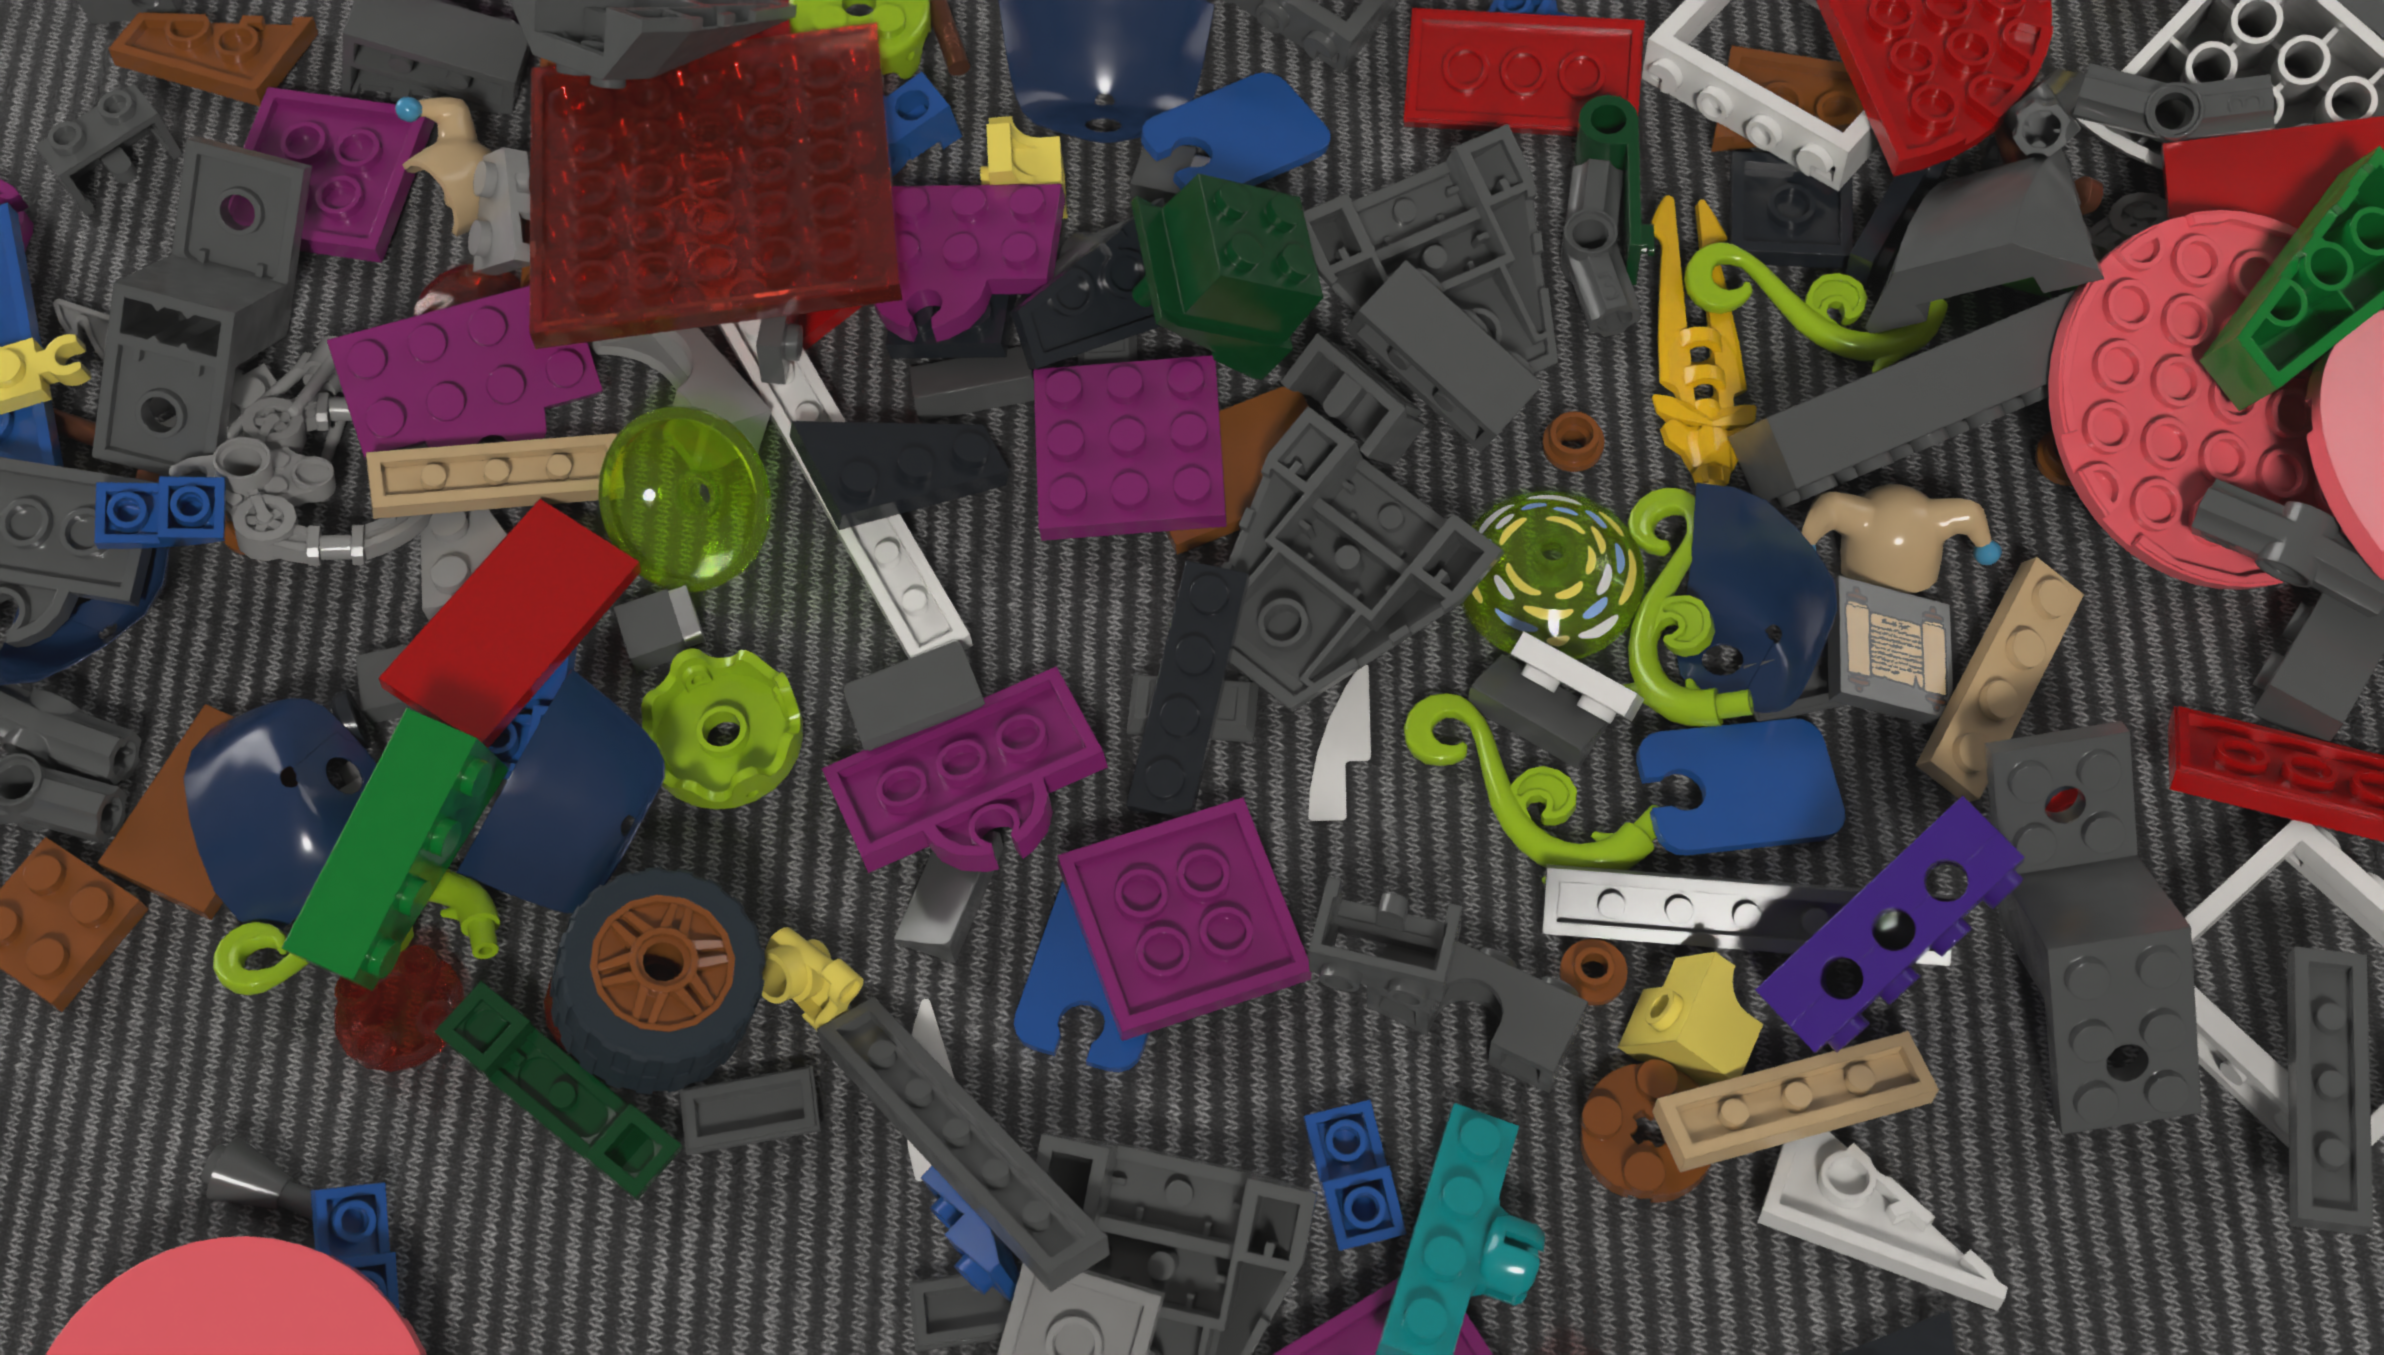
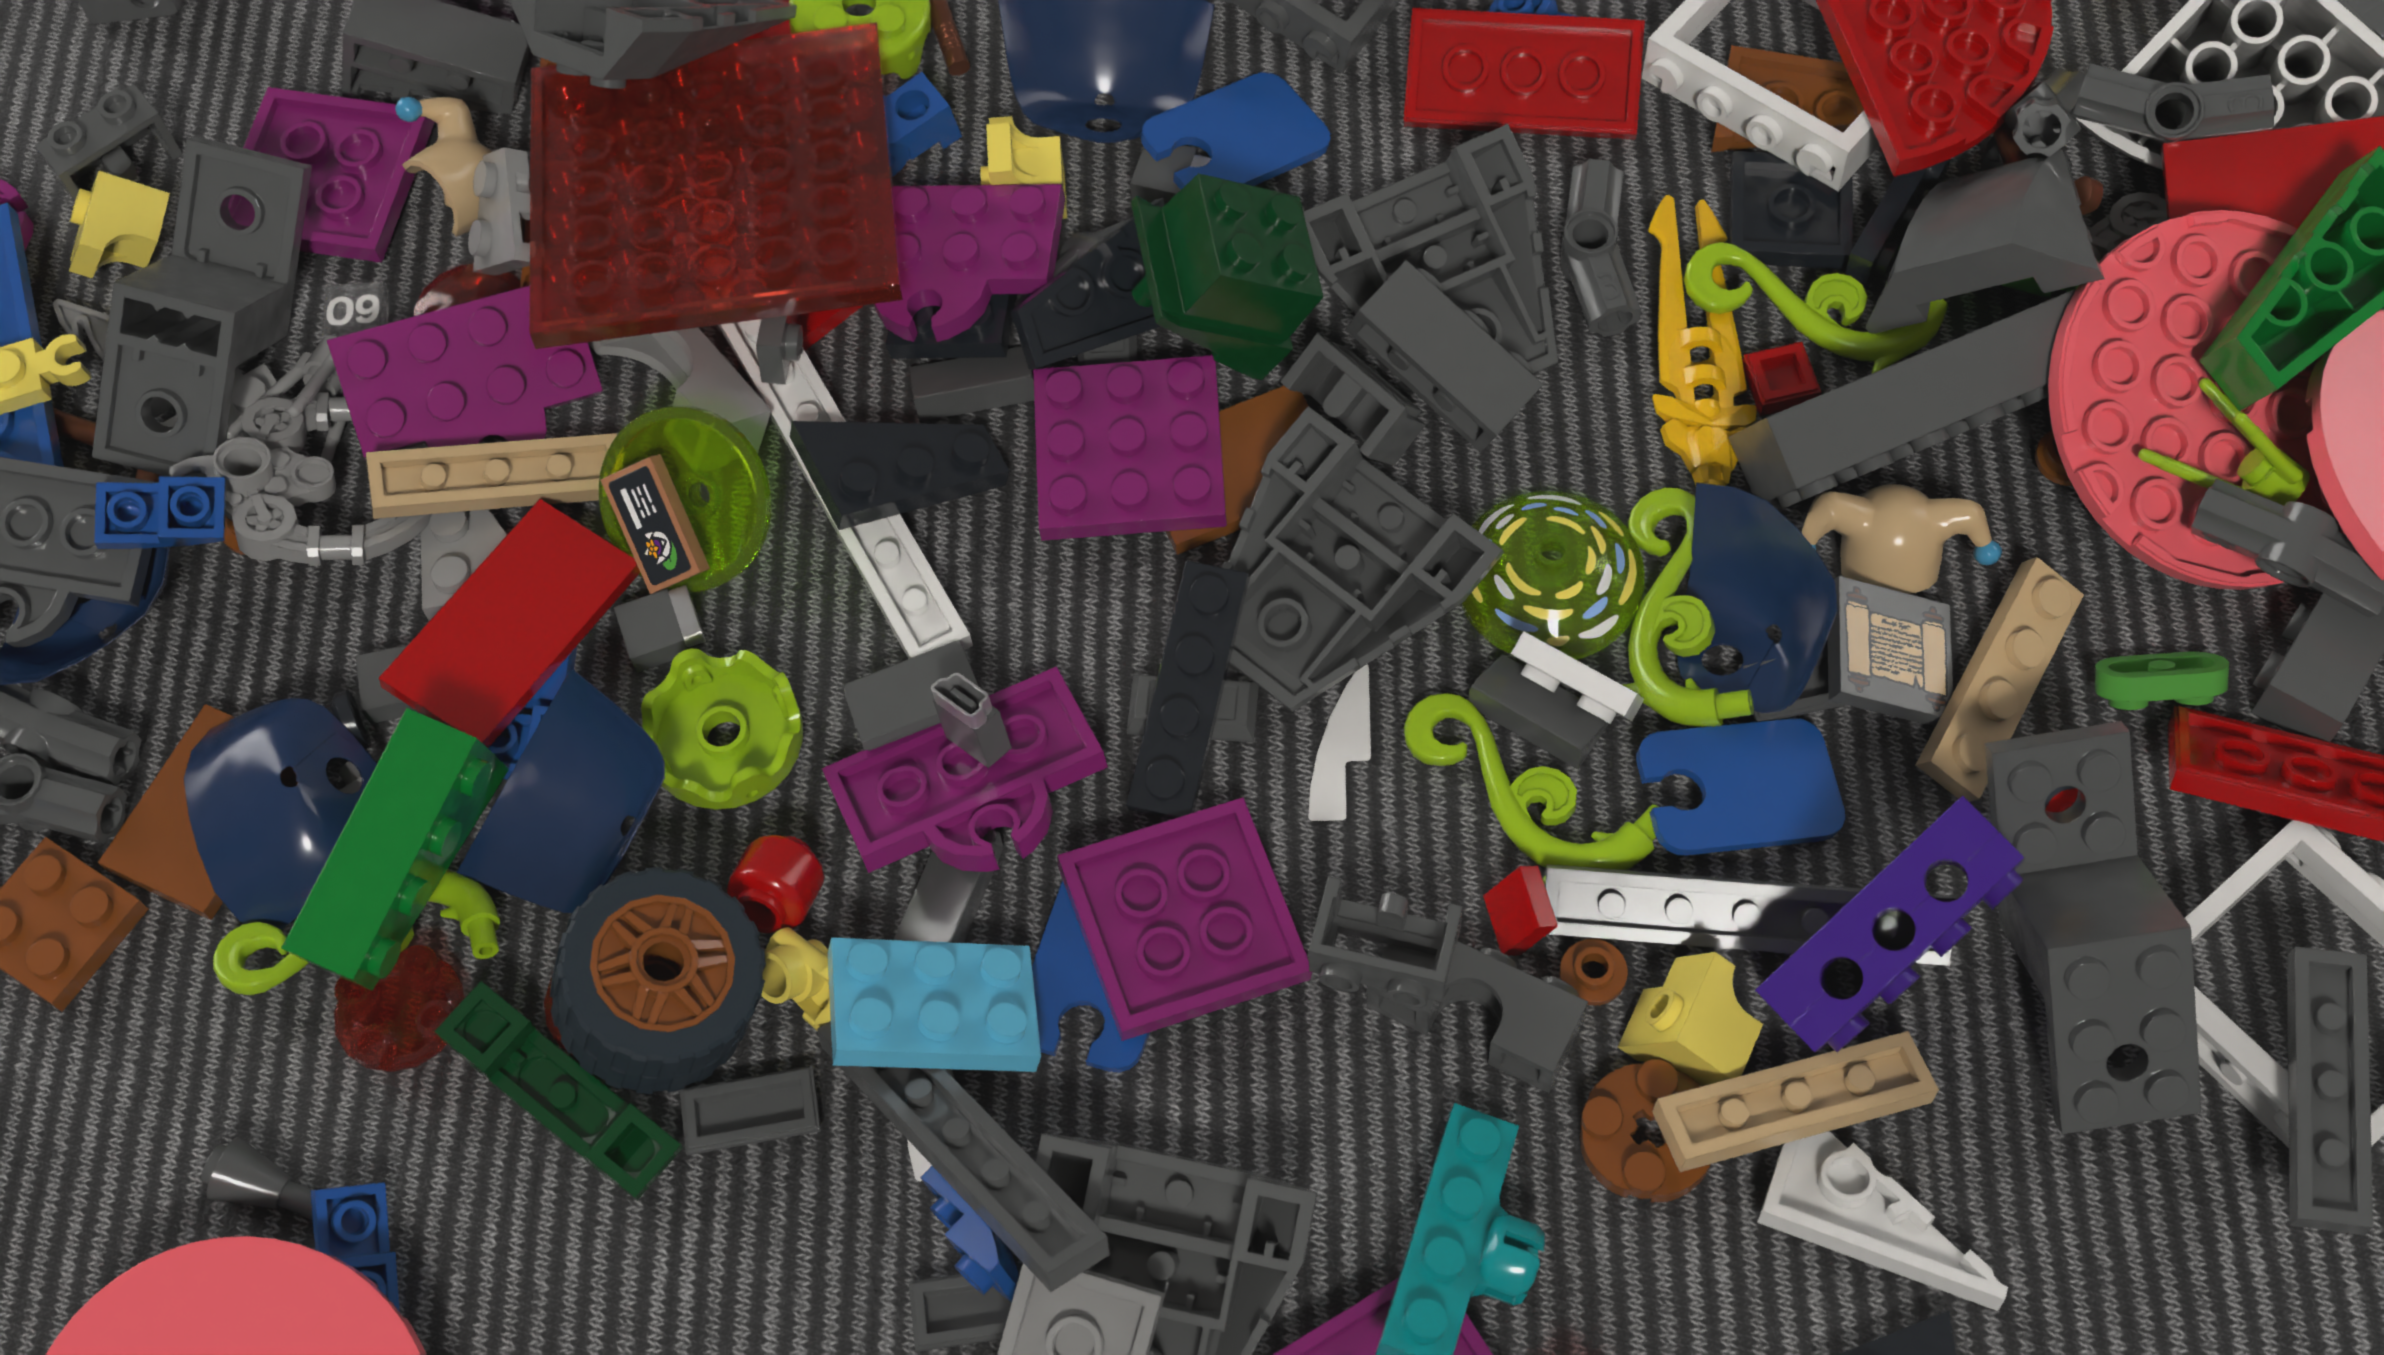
(116, 223): none -> light yellow brick
(214, 57): dark orange wing -> none
(354, 308): none -> clear tile
(655, 523): none -> tile
(776, 882): none -> red head
(932, 1005): none -> medium azure plate
(970, 719): none -> dark grey piece
(1354, 1175): blue slope -> none
(1520, 910): none -> red tile
(1578, 428): dark orange plate -> none
(1611, 132): dark green door -> none
(1780, 378): none -> red tile
(2175, 676): none -> bright green plate
(2264, 470): none -> lime plant

